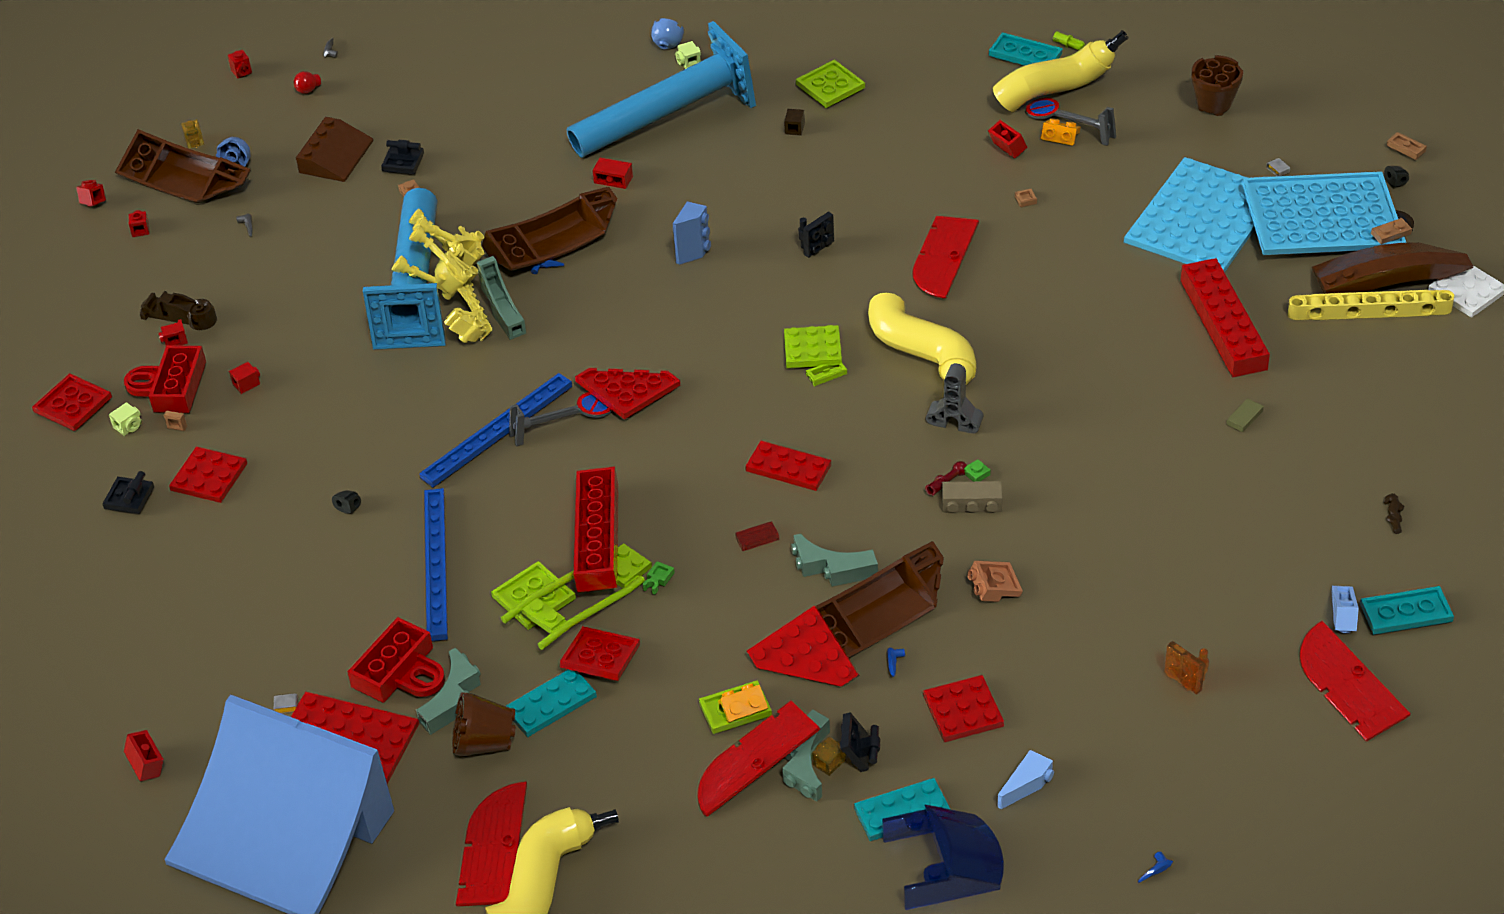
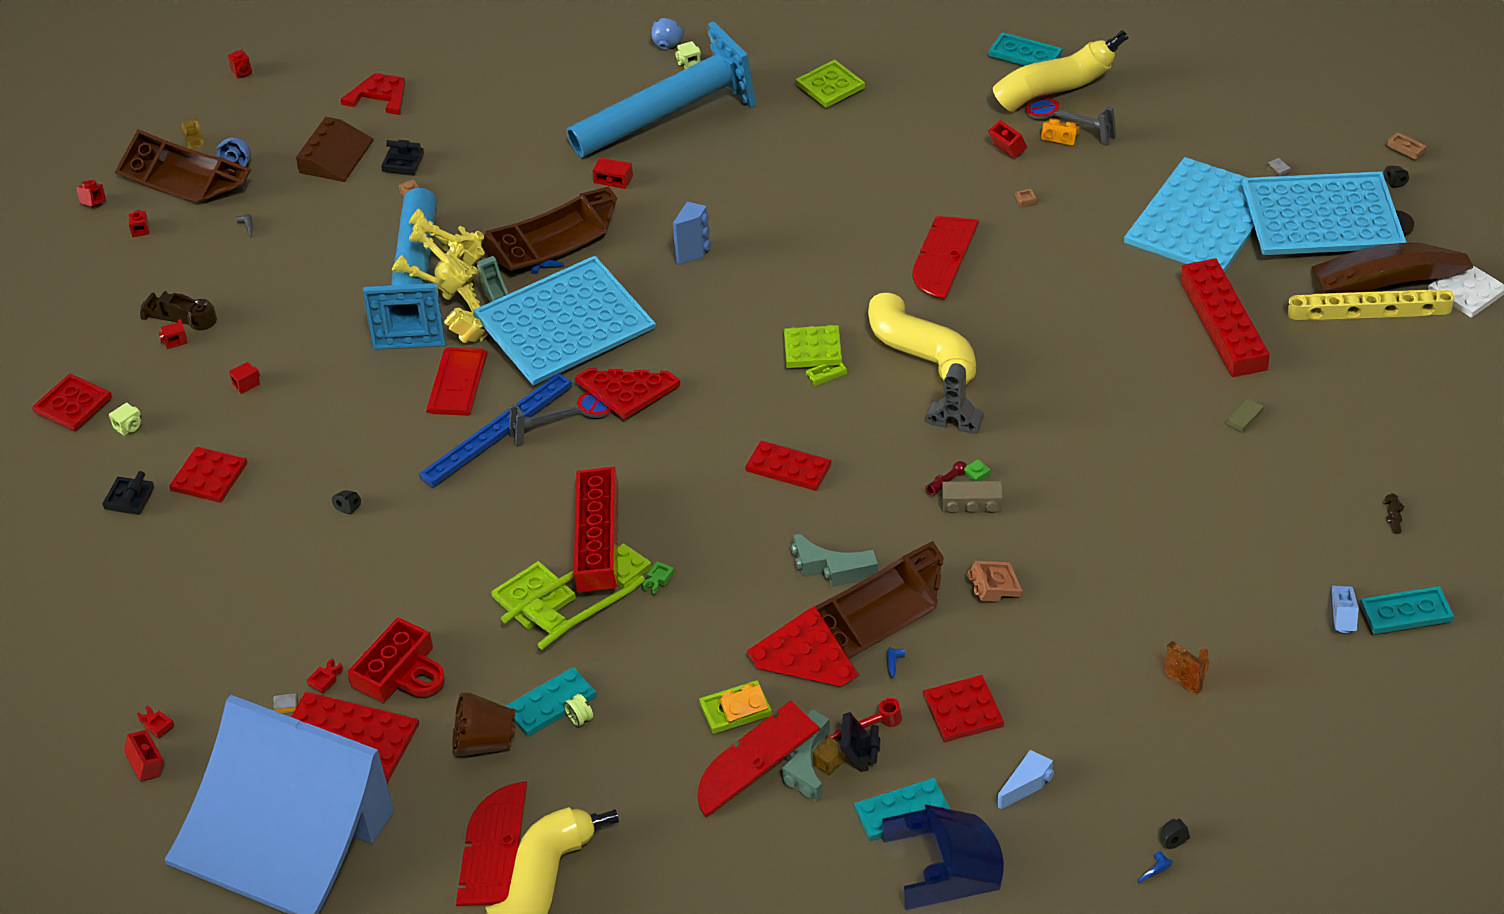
(155, 723): none -> red plate
(173, 382): red brick -> none
(175, 420): medium nougat tile -> none
(306, 82): red piece -> none
(324, 678): none -> red plate
(328, 49): flat silver bar -> none
(378, 87): none -> red wing
(435, 564): blue plate -> none
(442, 708): sand green arch -> none
(457, 381): none -> red piece
(564, 319): none -> medium azure plate
(578, 710): none -> yellowish green wheel
(600, 653): red plate -> none
(757, 536): clear red tile -> none
(794, 122): dark brown brick -> none
(816, 234): black plate -> none
(888, 719): none -> red piece
(1068, 41): lime axle -> none
(1174, 833): none -> pearl dark grey piece
(1216, 83): reddish brown cone -> none
(1350, 683): red door -> none
(1391, 231): medium nougat plate -> none

